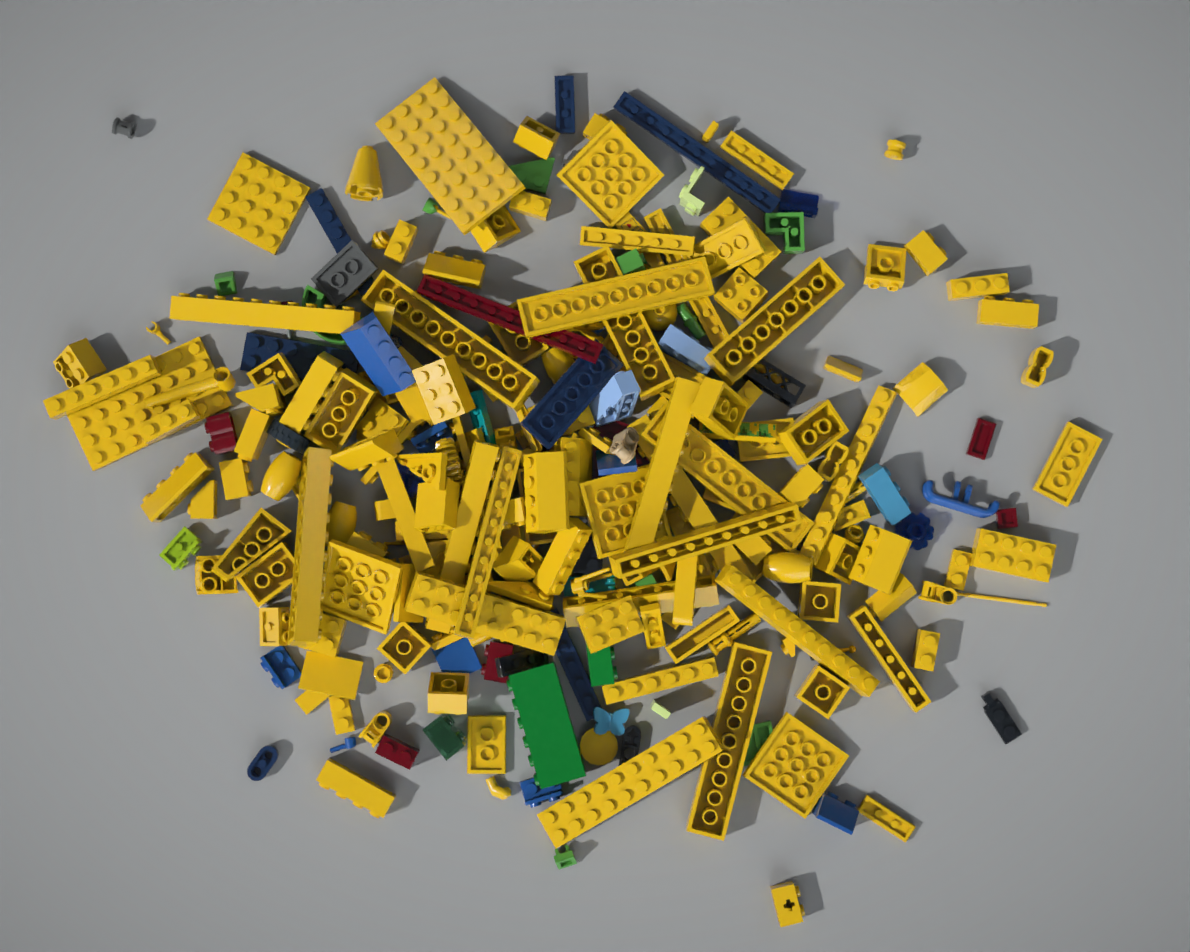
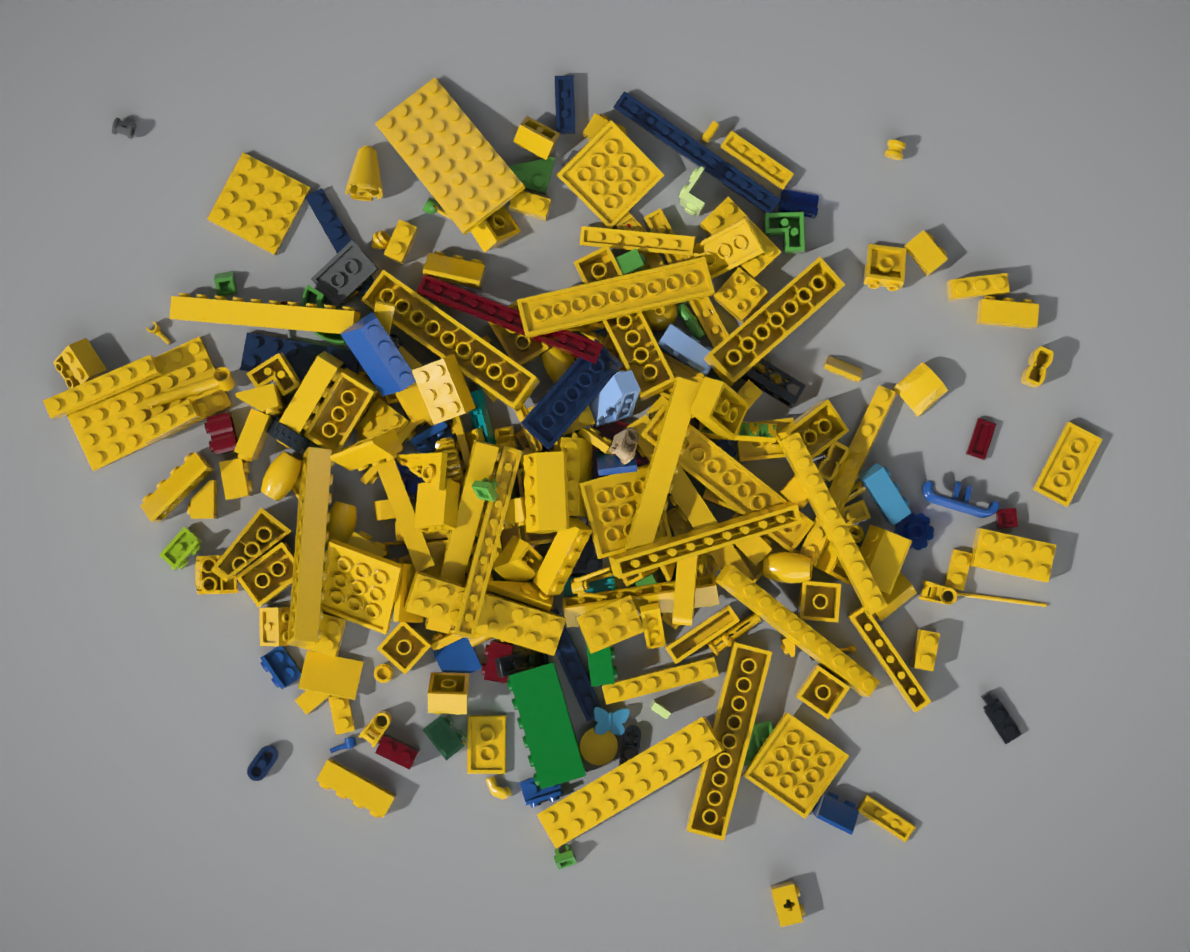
(485, 490): none -> bright green tile
(832, 523): none -> yellow brick

